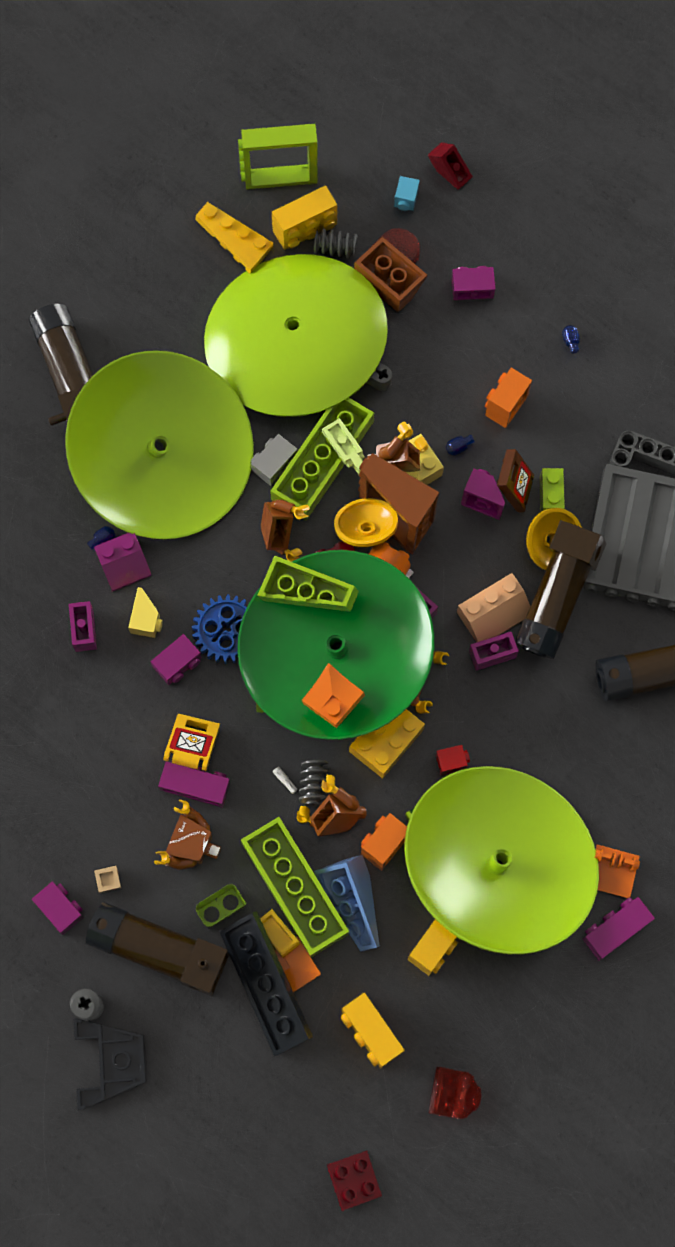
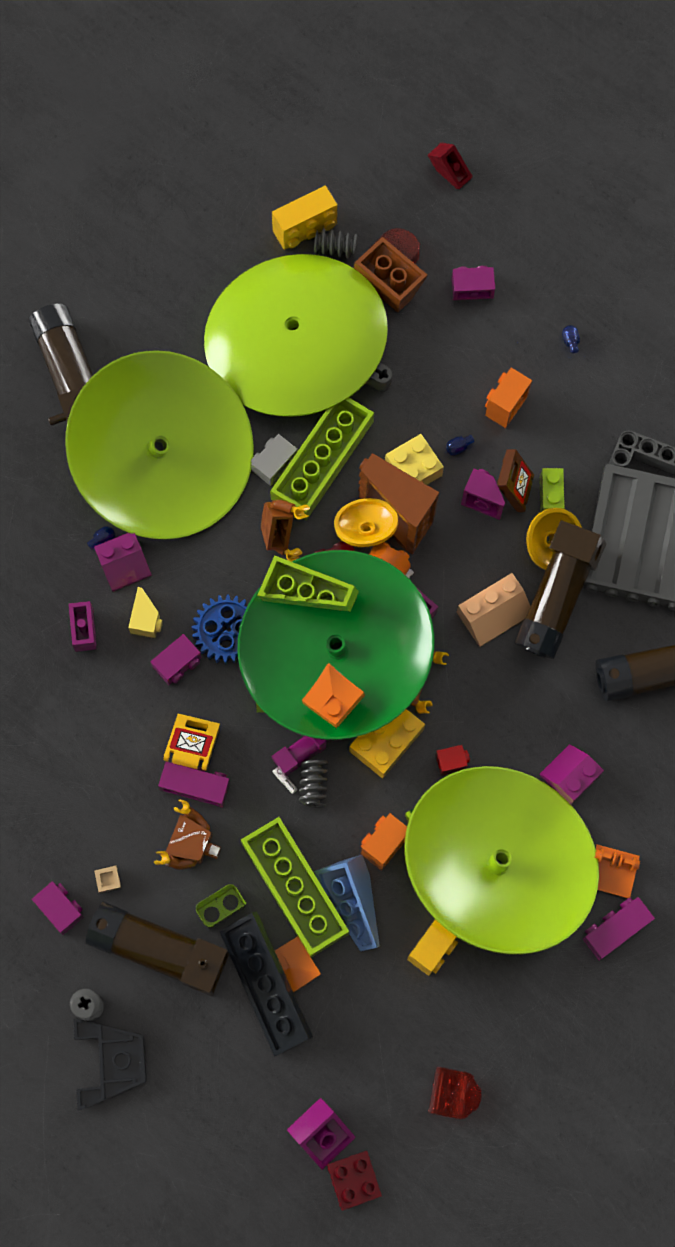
(239, 239): yellow wing -> none
(273, 139): lime window -> none
(279, 934): yellow tile -> none
(304, 749): none -> magenta piece
(321, 1133): none -> magenta slope
(336, 813): dark orange torso -> none
(344, 444): yellowish green hinge -> none
(371, 1031): yellow brick -> none
(402, 452): dark orange torso -> none
(406, 193): medium azure brick -> none
(493, 651): magenta brick -> none
(571, 773): none -> magenta slope

